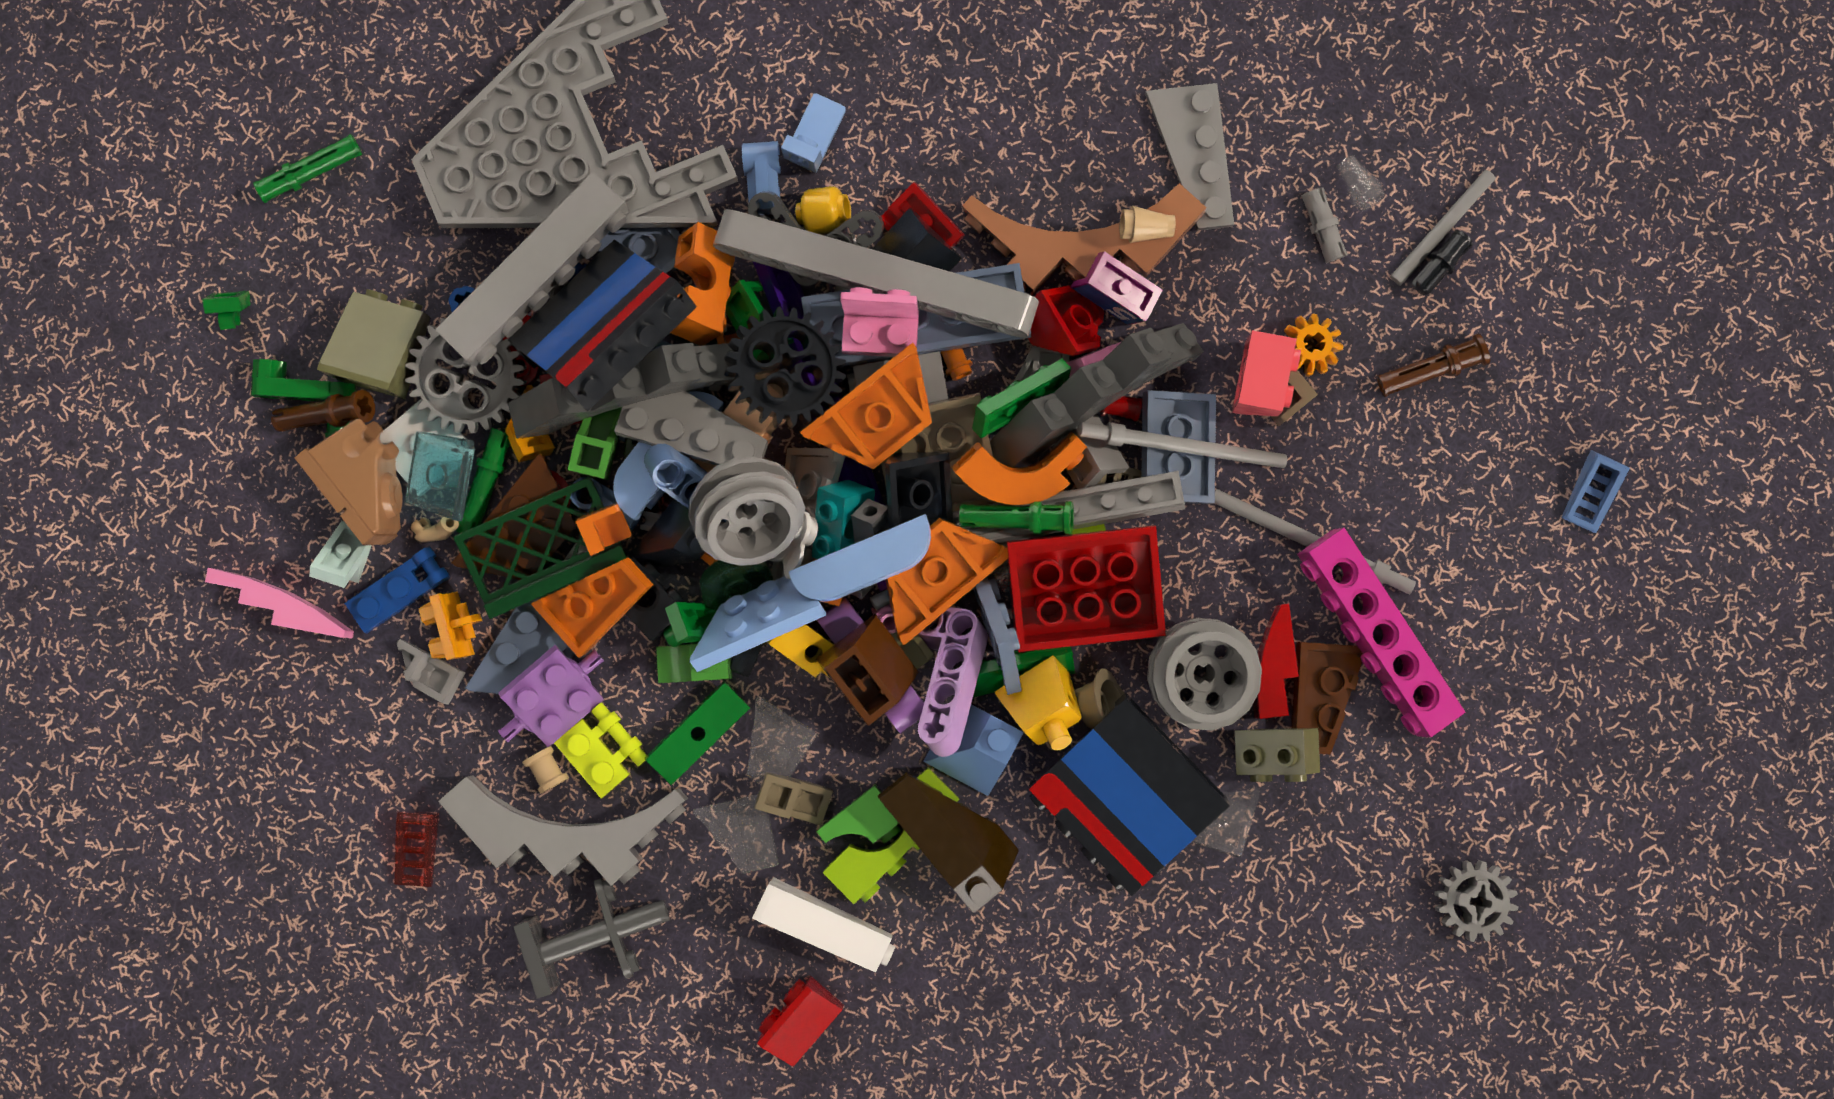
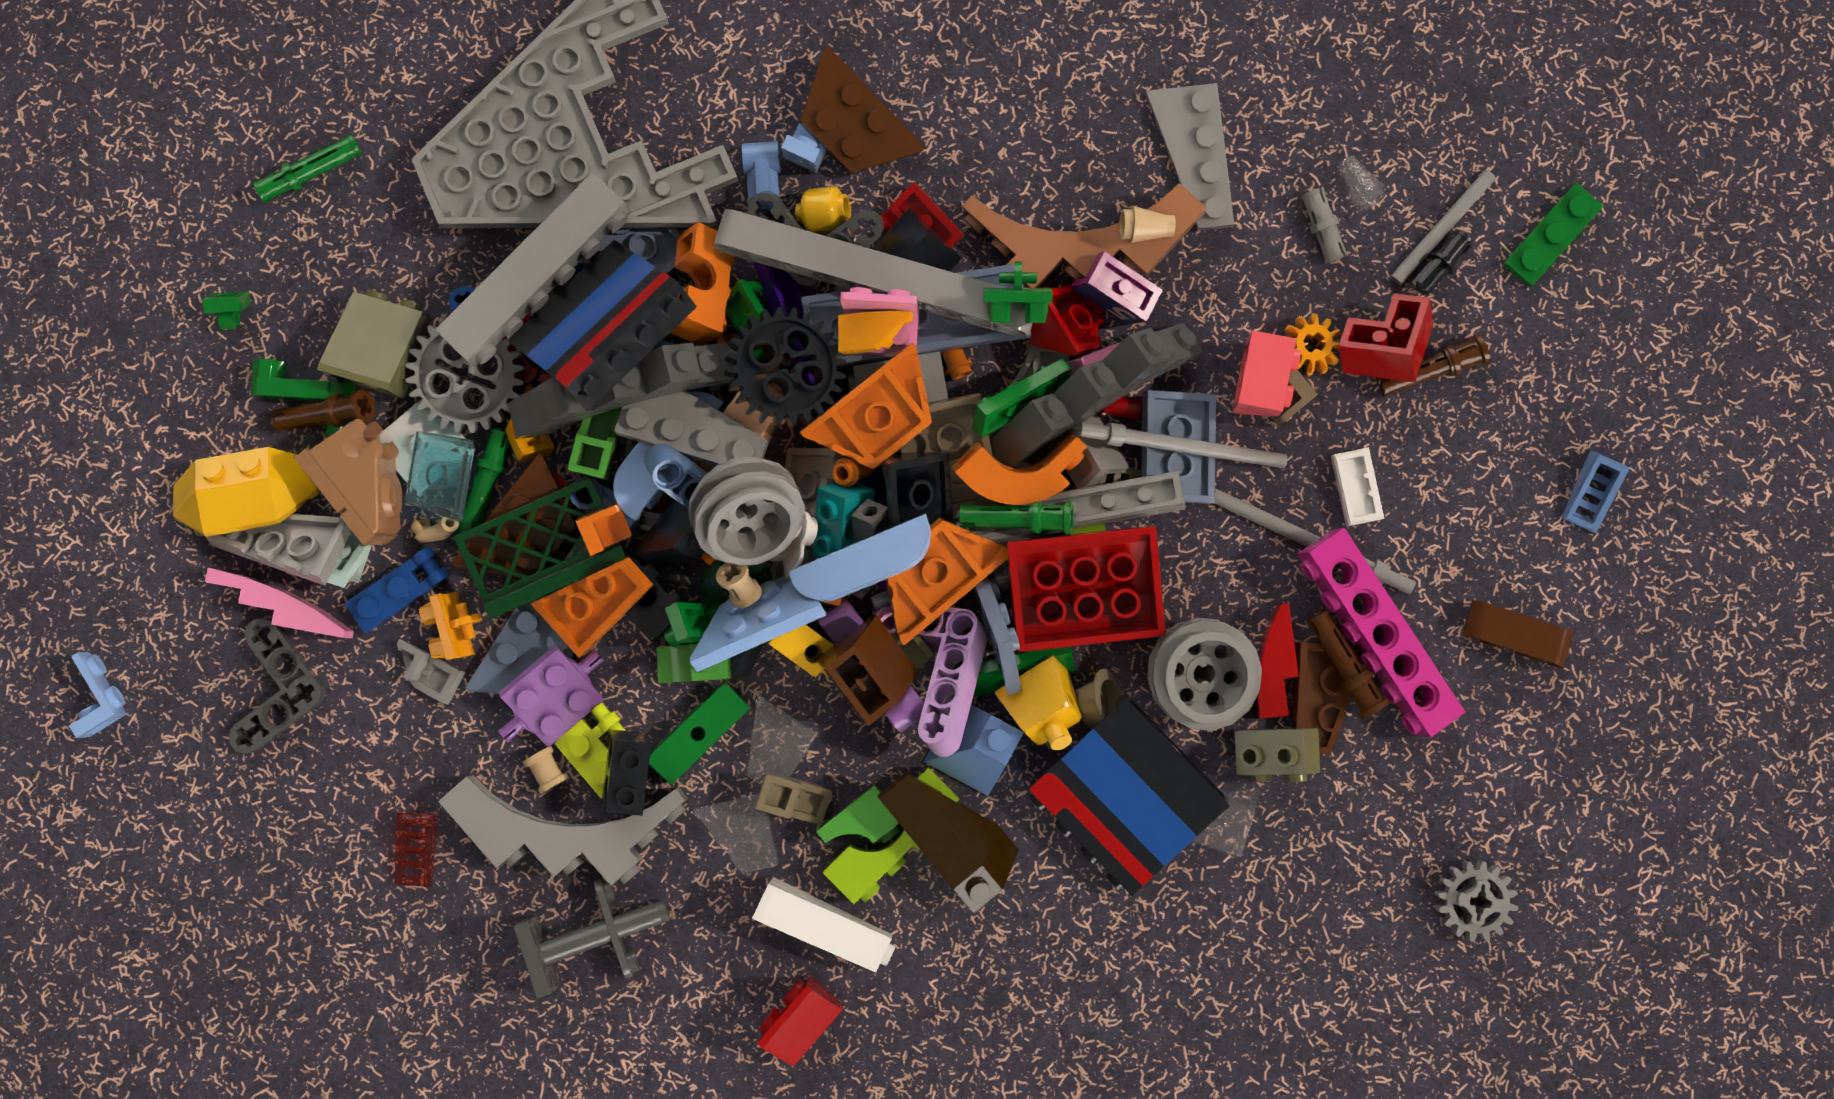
(109, 697): none -> light blue bracket
(241, 491): none -> yellow wedge
(288, 683): none -> dark grey beam
(297, 545): none -> light grey wing
(626, 772): none -> black brick
(739, 584): none -> tan bush
(848, 472): none -> orange pin
(853, 120): none -> reddish brown wing
(870, 330): none -> light orange slope
(1035, 299): none -> green hips
(1356, 679): none -> reddish brown pin
(1357, 487): none -> white plate
(1389, 347): none -> red brick
(1518, 632): none -> reddish brown beam
(1552, 235): none -> green plate

